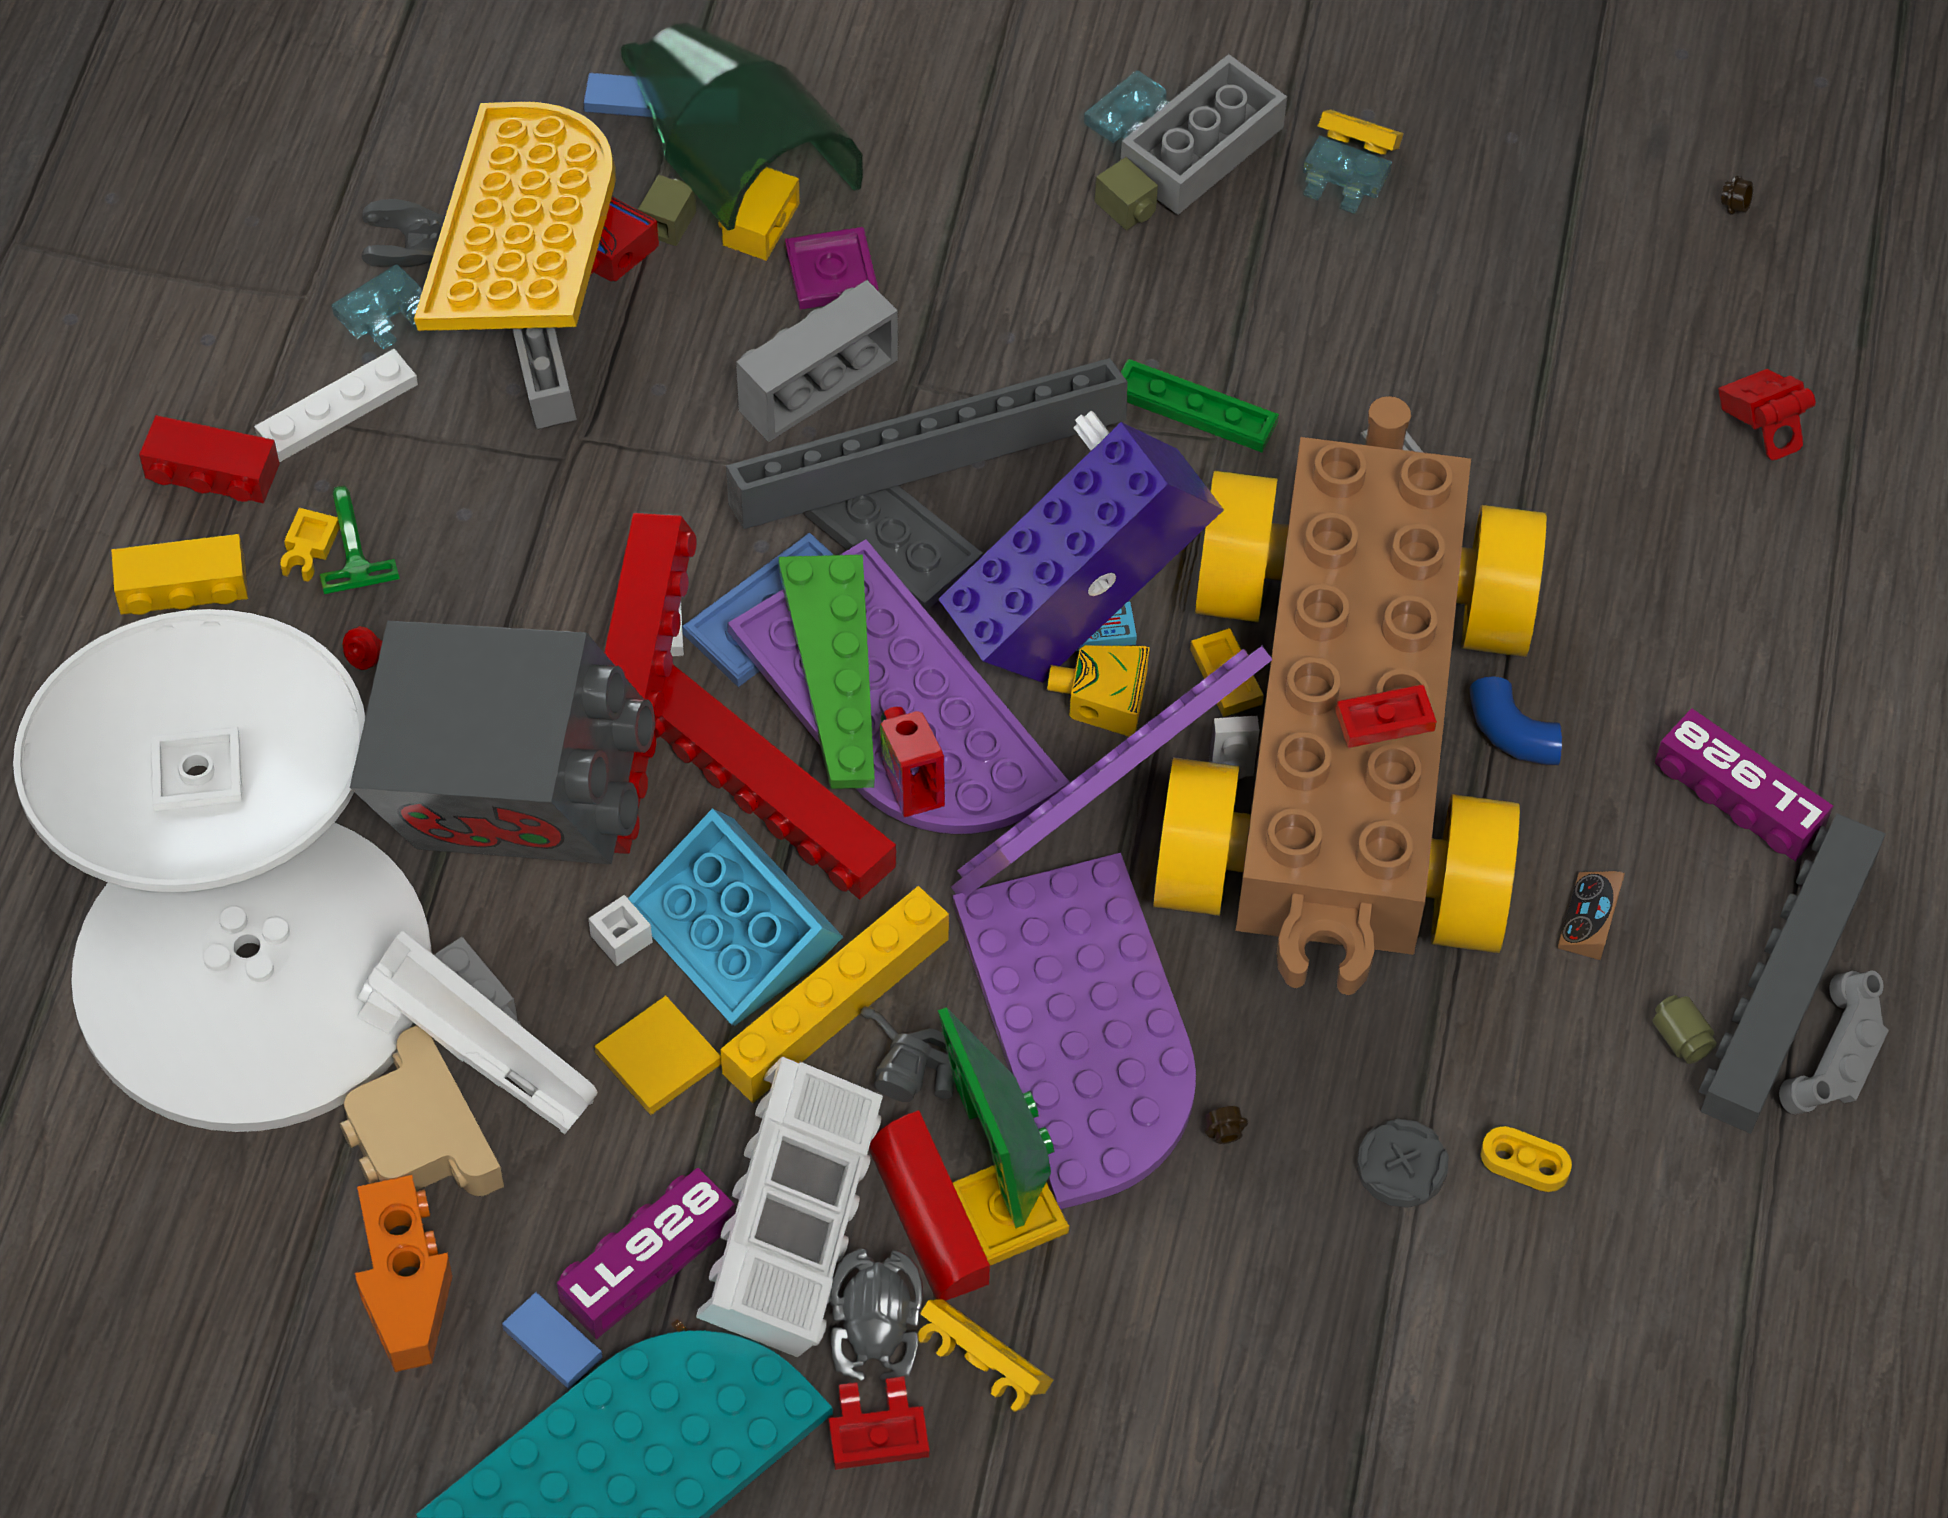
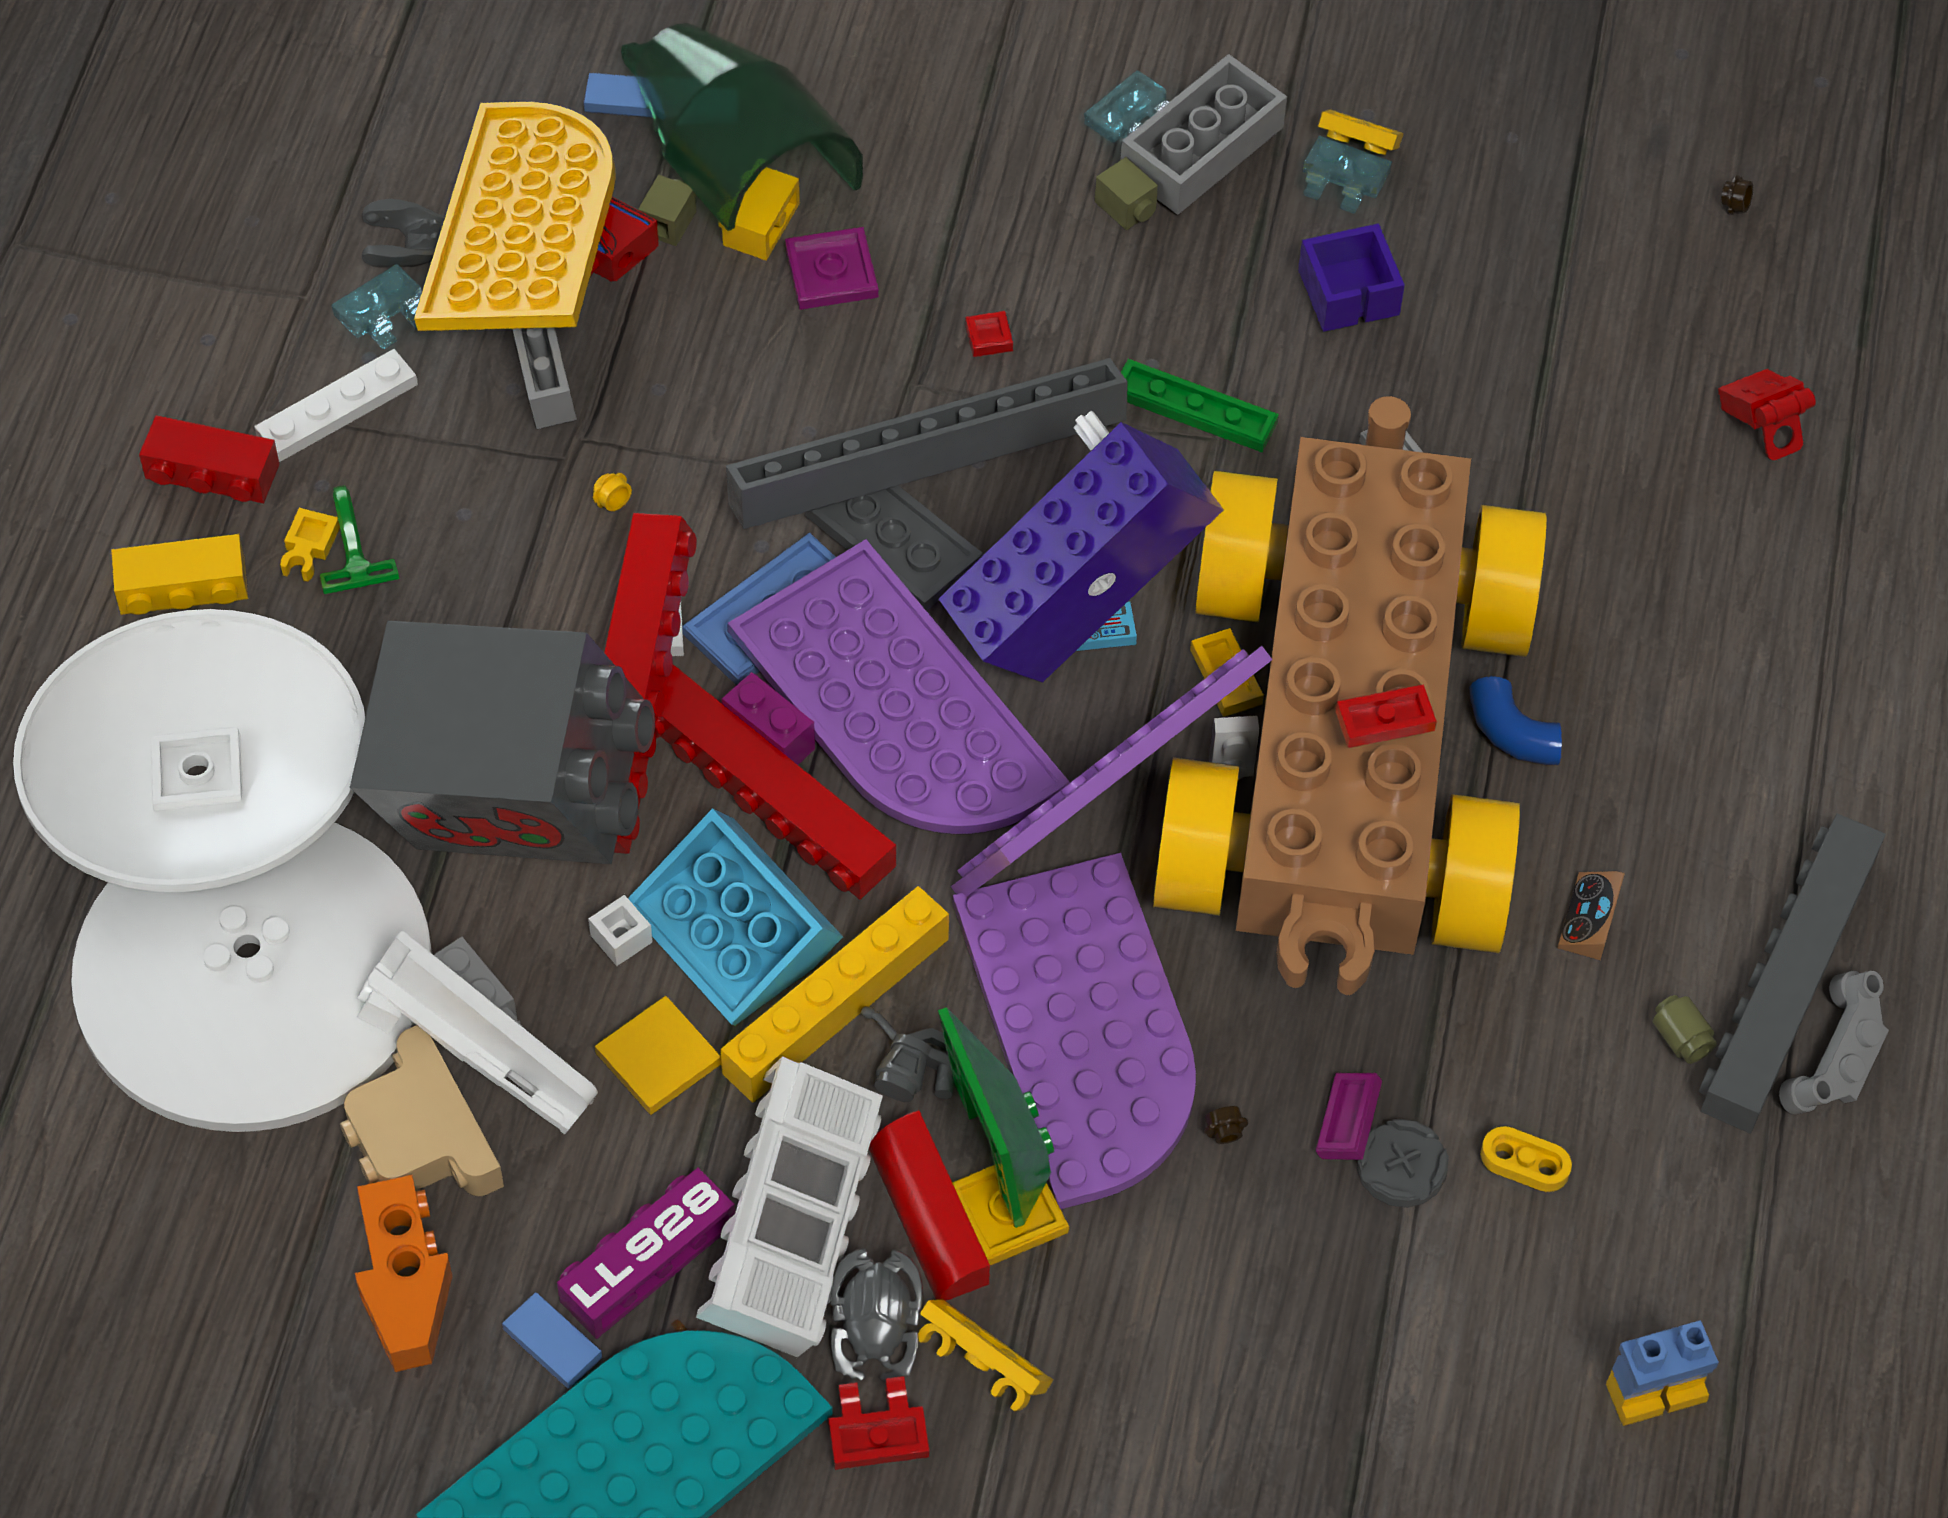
(361, 648): red plate -> none
(612, 491): none -> yellow plate
(772, 717): none -> magenta brick
(817, 360): light grey brick -> none
(831, 636): bright green wing -> none
(910, 744): red torso -> none
(989, 333): none -> red tile
(1105, 686): yellow torso -> none
(1349, 1116): none -> magenta tile
(1351, 277): none -> dark purple piece
(1661, 1366): none -> medium blue hips
(1743, 784): magenta brick -> none

